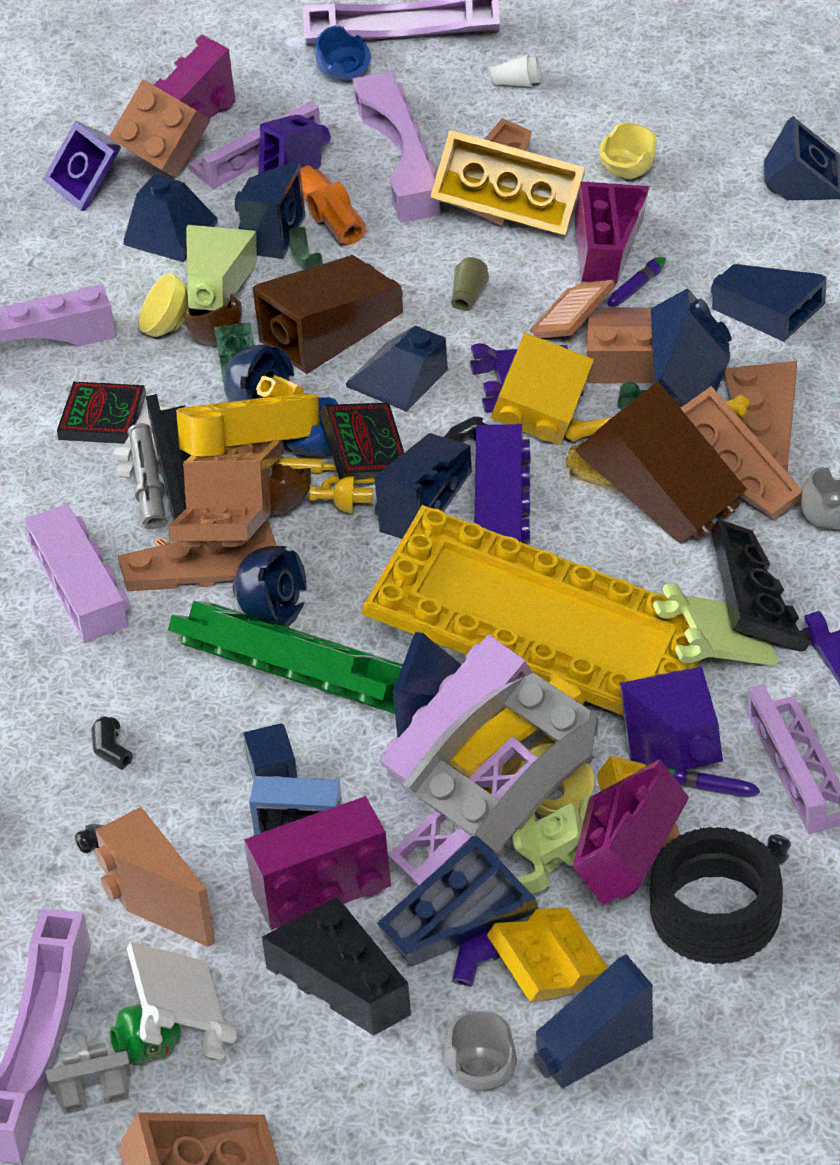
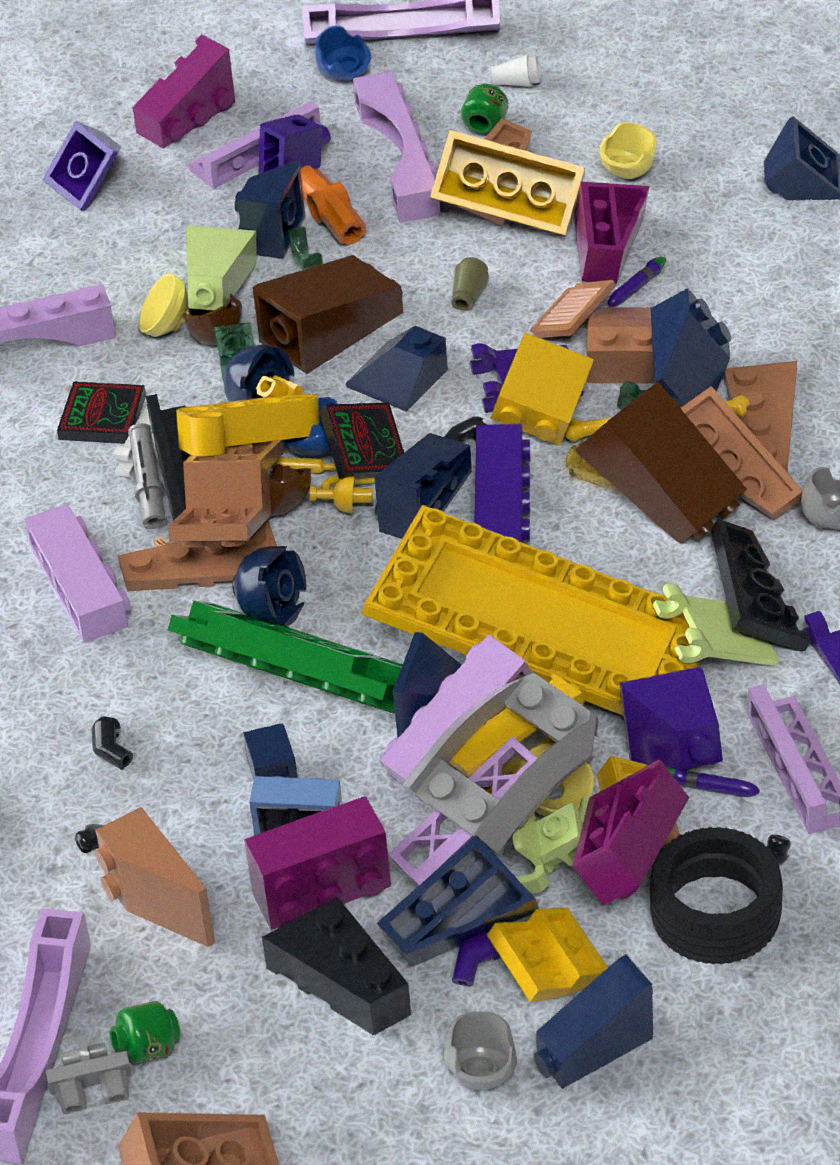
(159, 128): nougat brick -> none
(161, 217): dark blue slope -> none
(180, 992): white flag -> none
(484, 108): none -> green head
(769, 298): dark blue slope -> none

